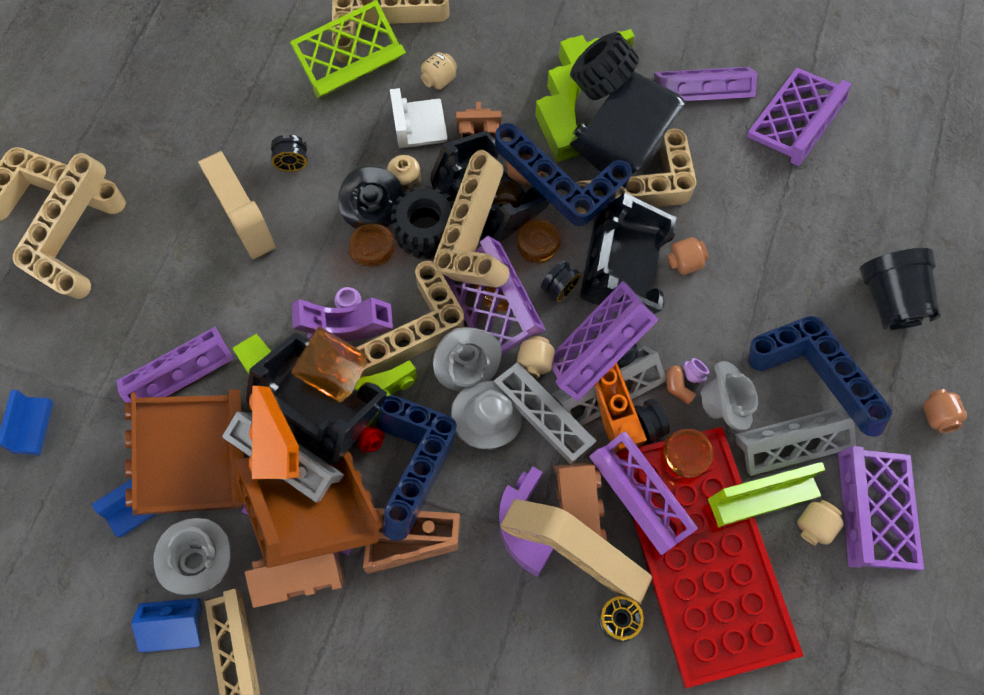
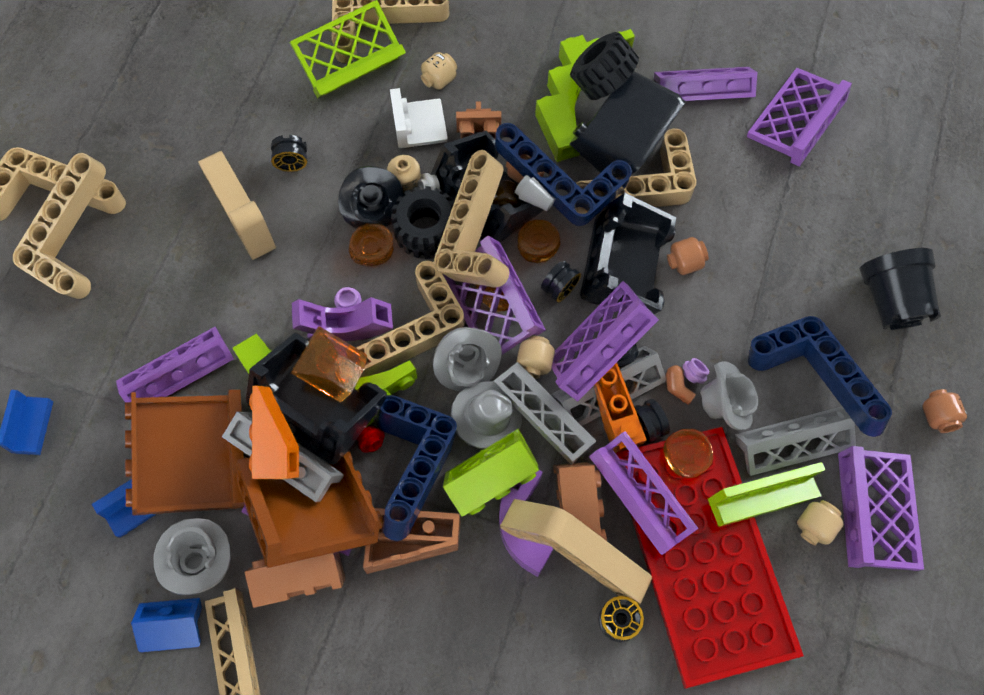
(428, 180): none -> white plate
(490, 473): none -> lime slope
(534, 193): none -> light grey cone

